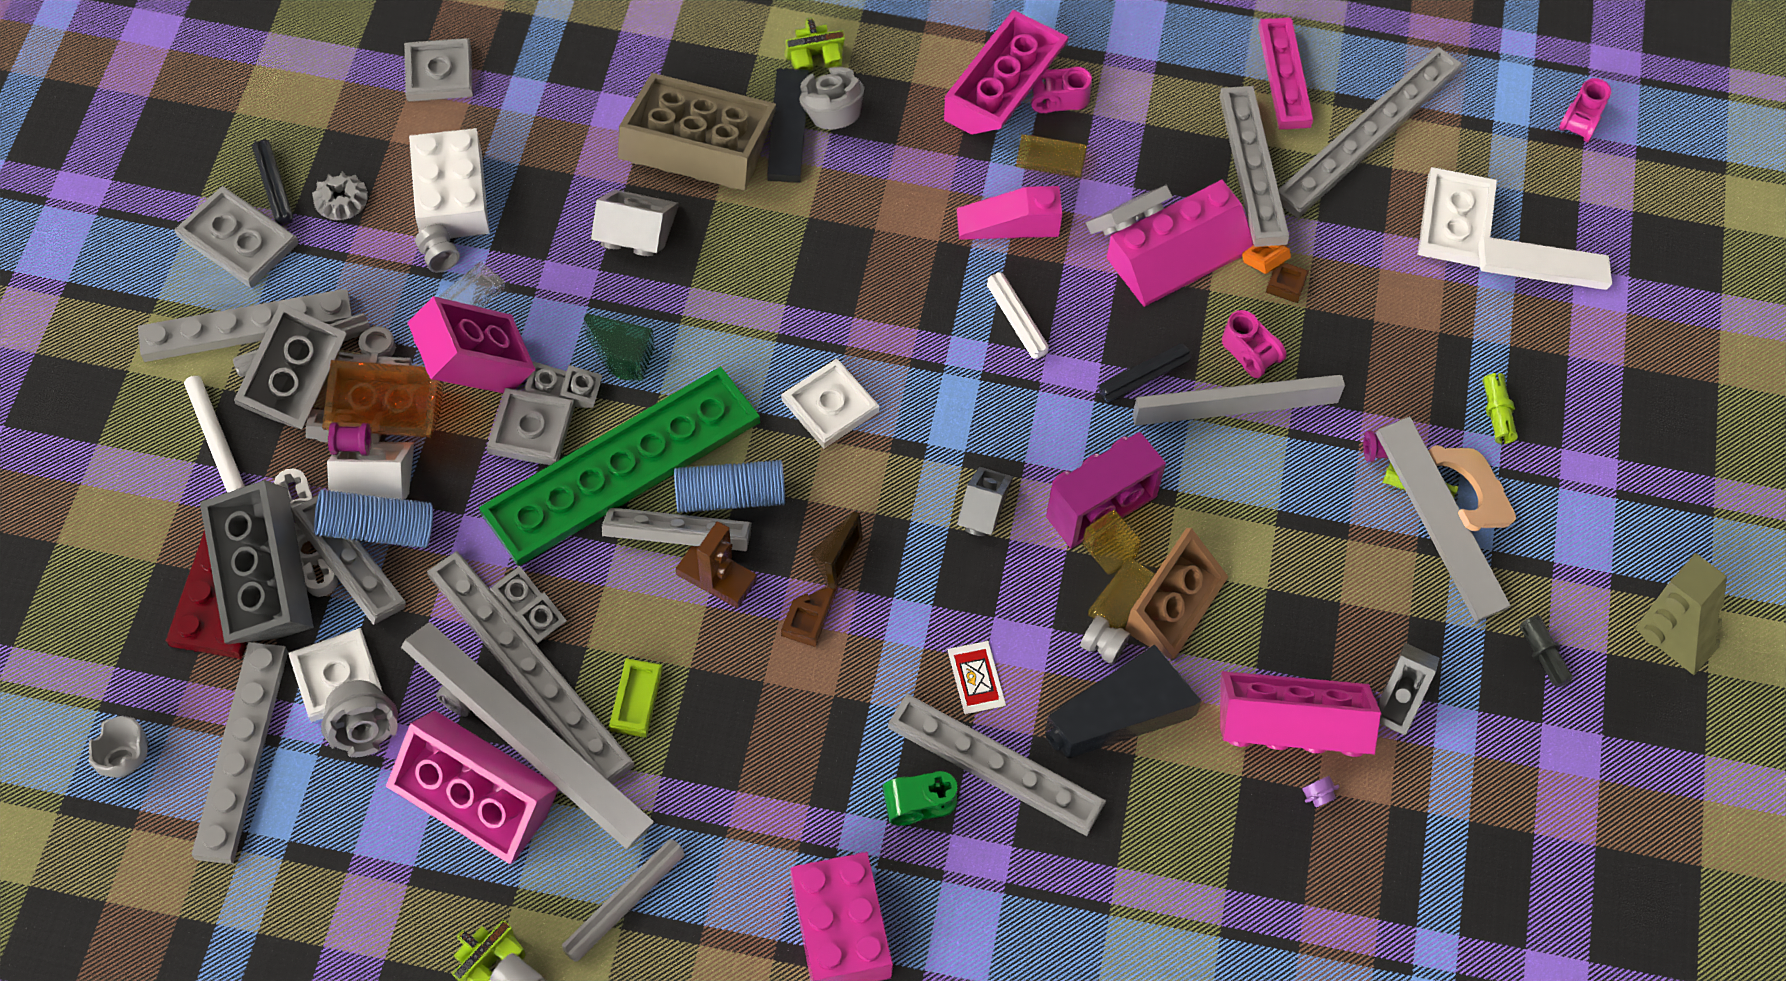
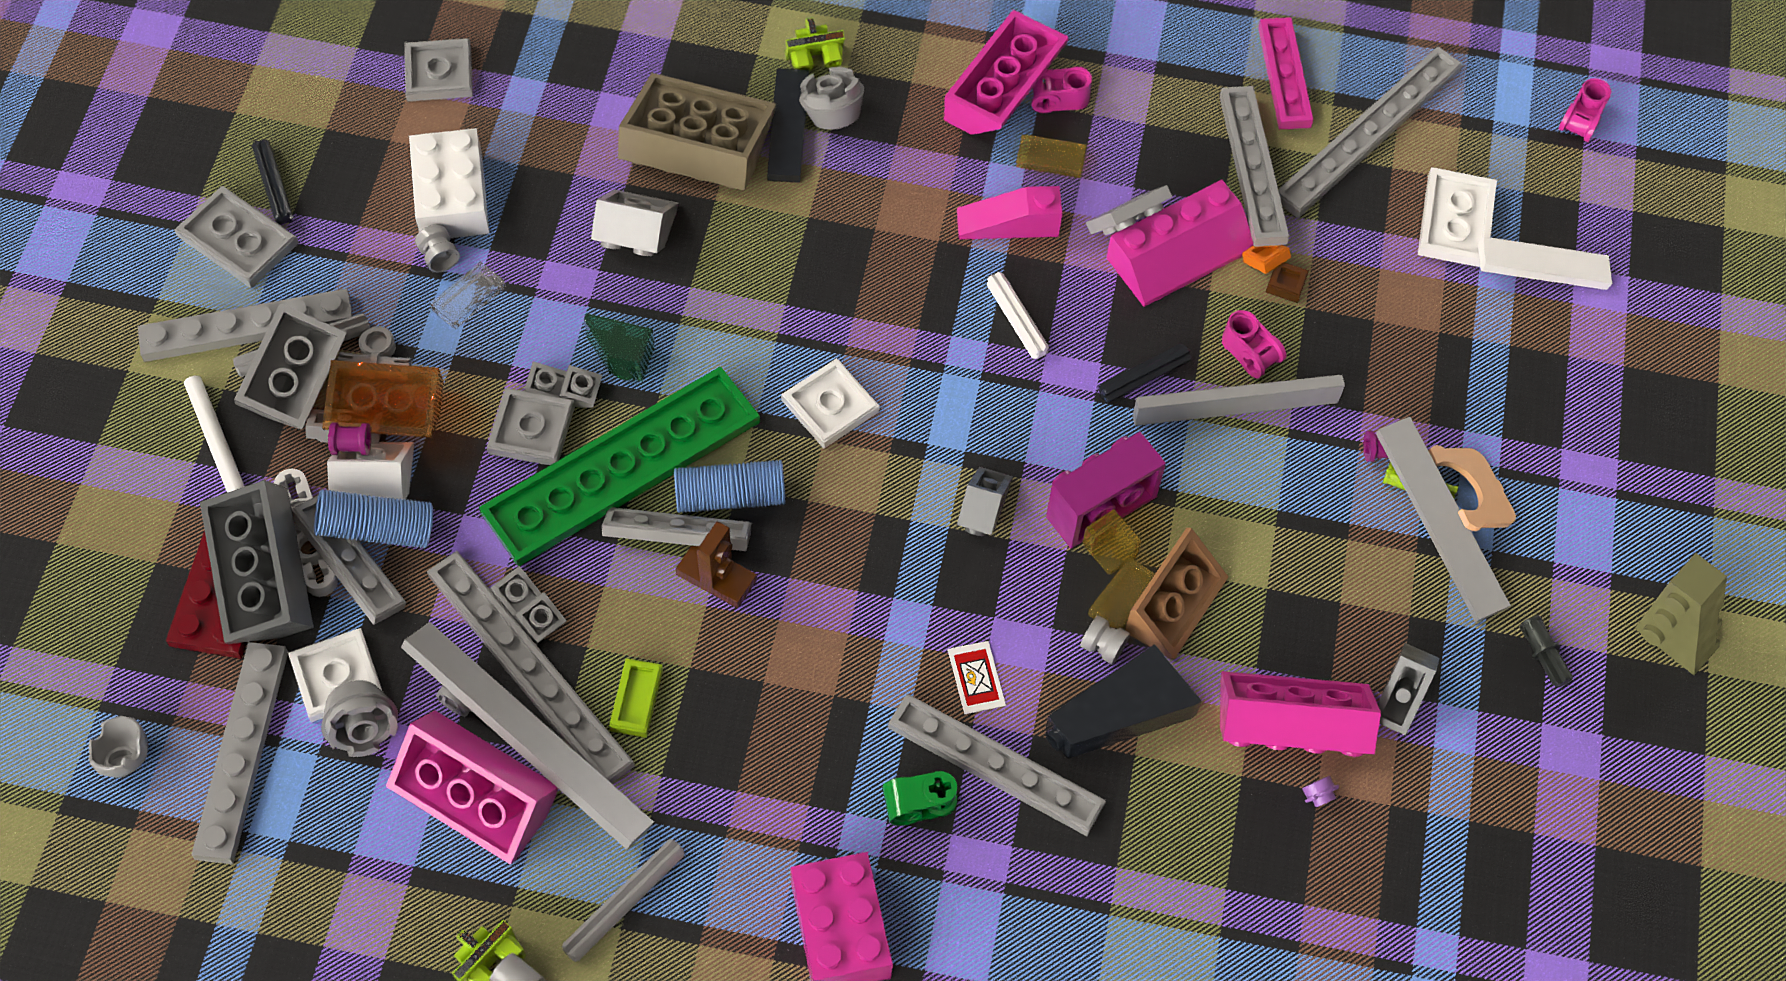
(341, 207): light grey gear -> none
(470, 345): dark pink brick -> none
(808, 616): reddish brown tile -> none
(838, 549): dark brown slope -> none
(1499, 408): lime pin -> none

